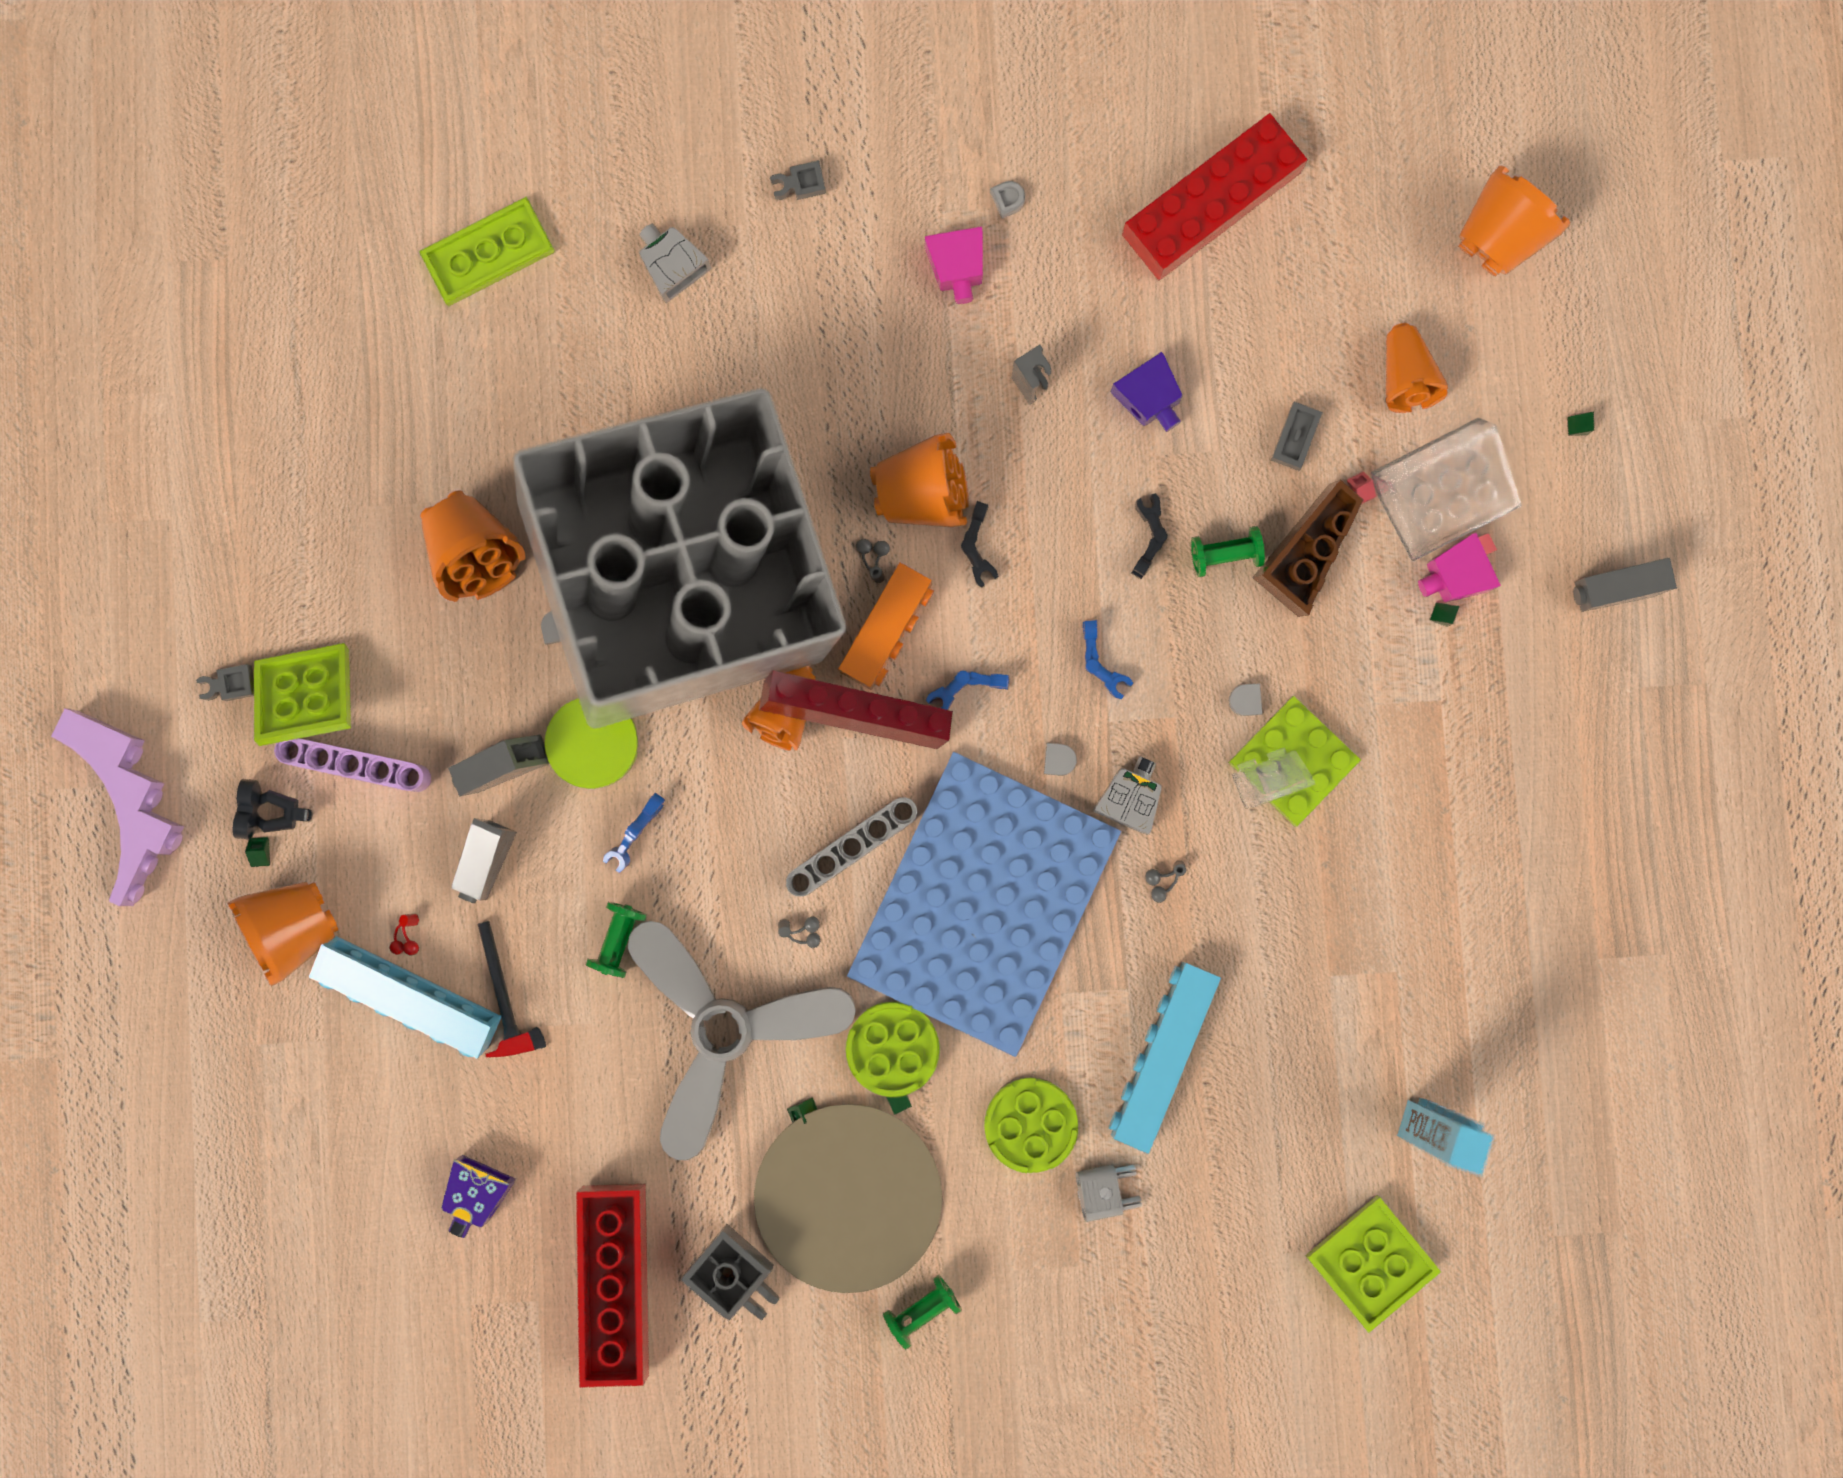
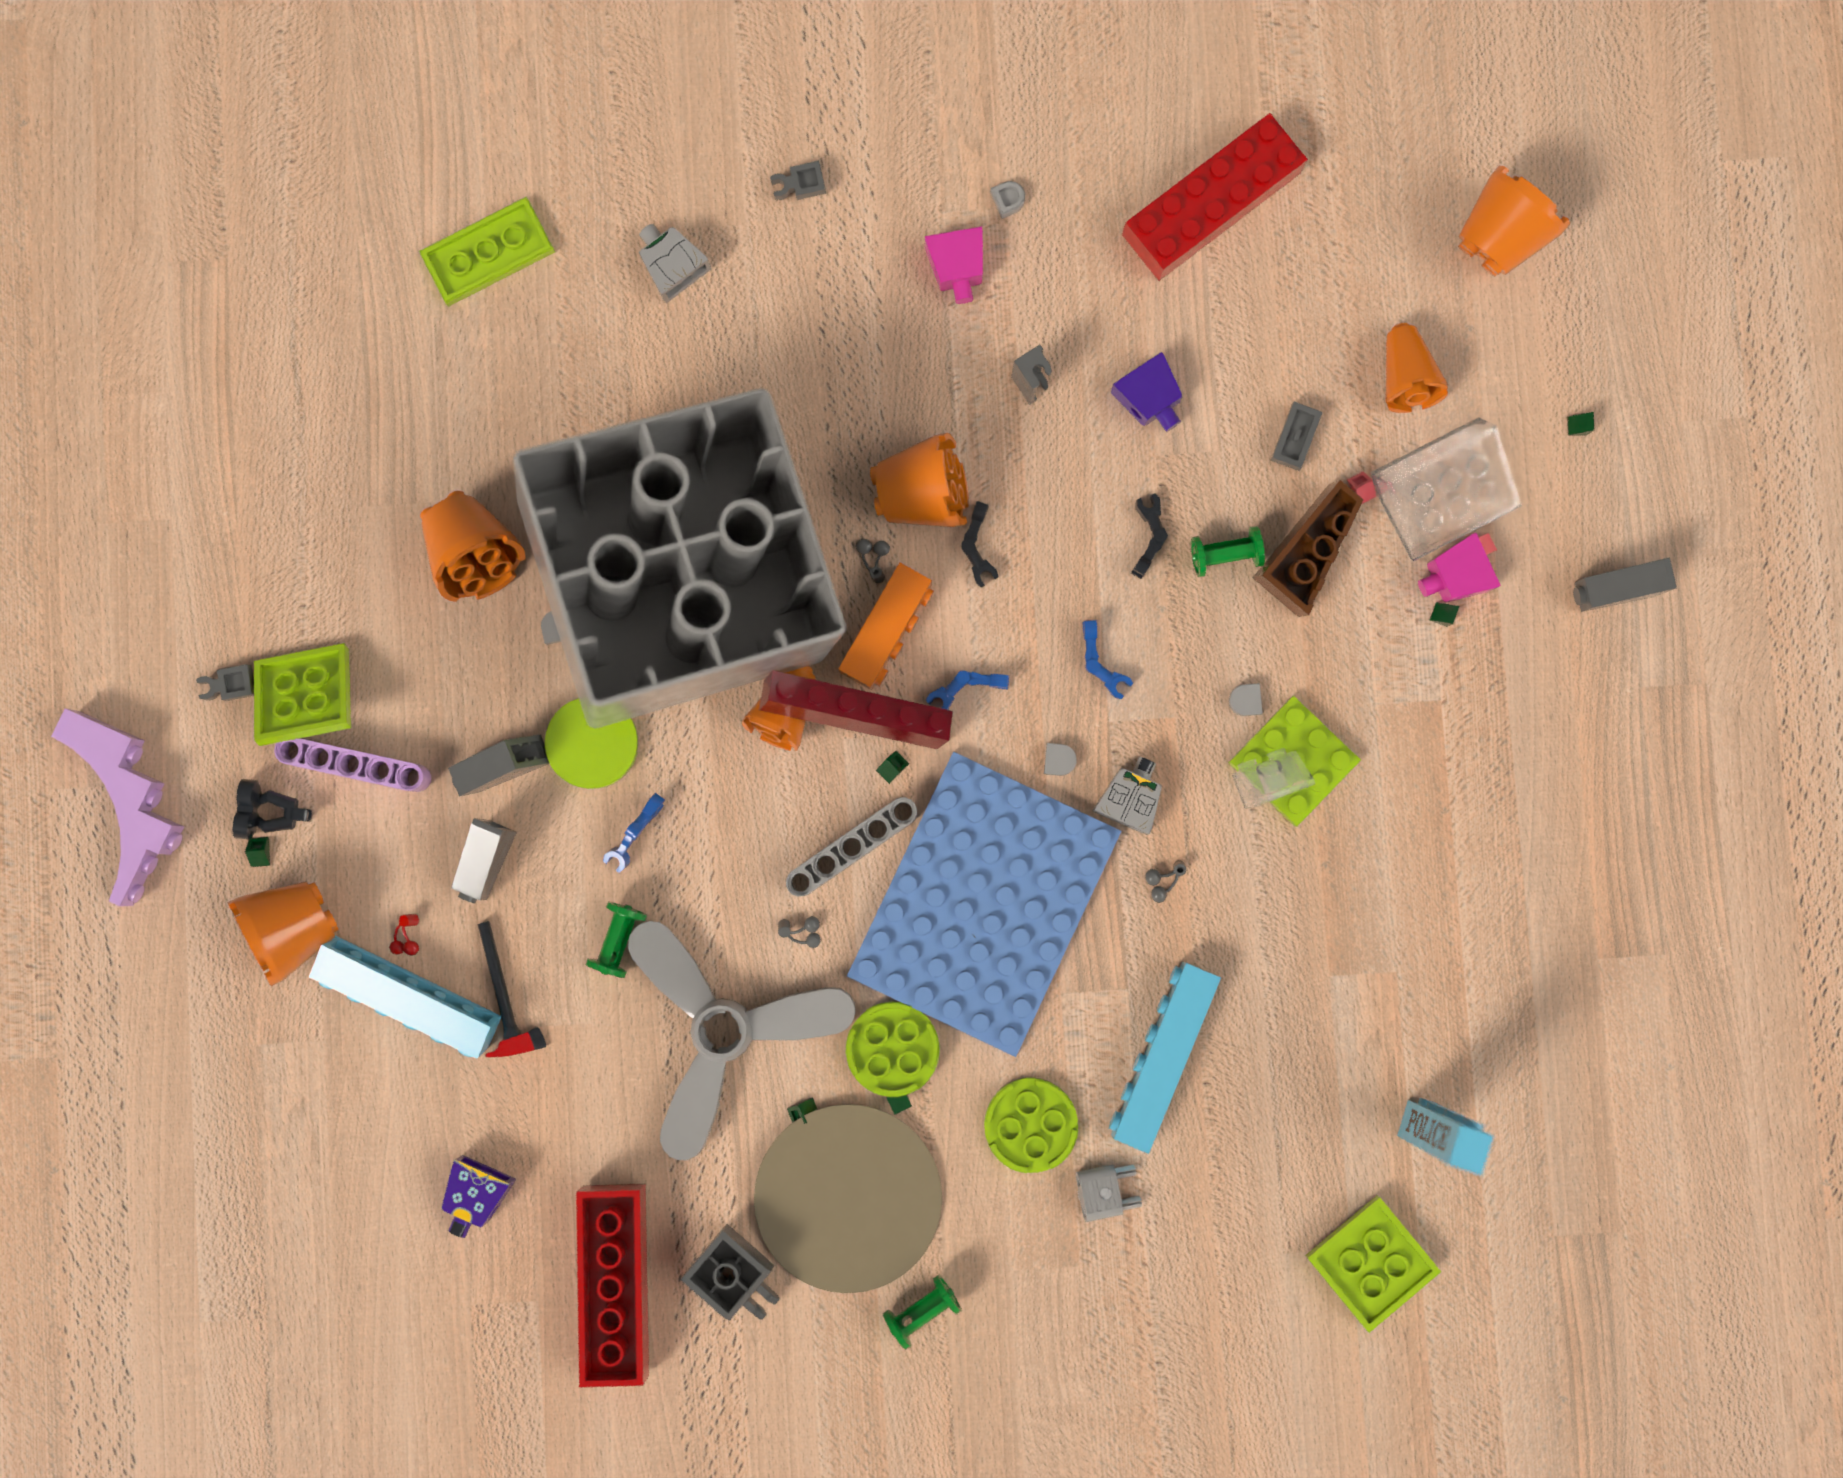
(892, 767): none -> dark green piece

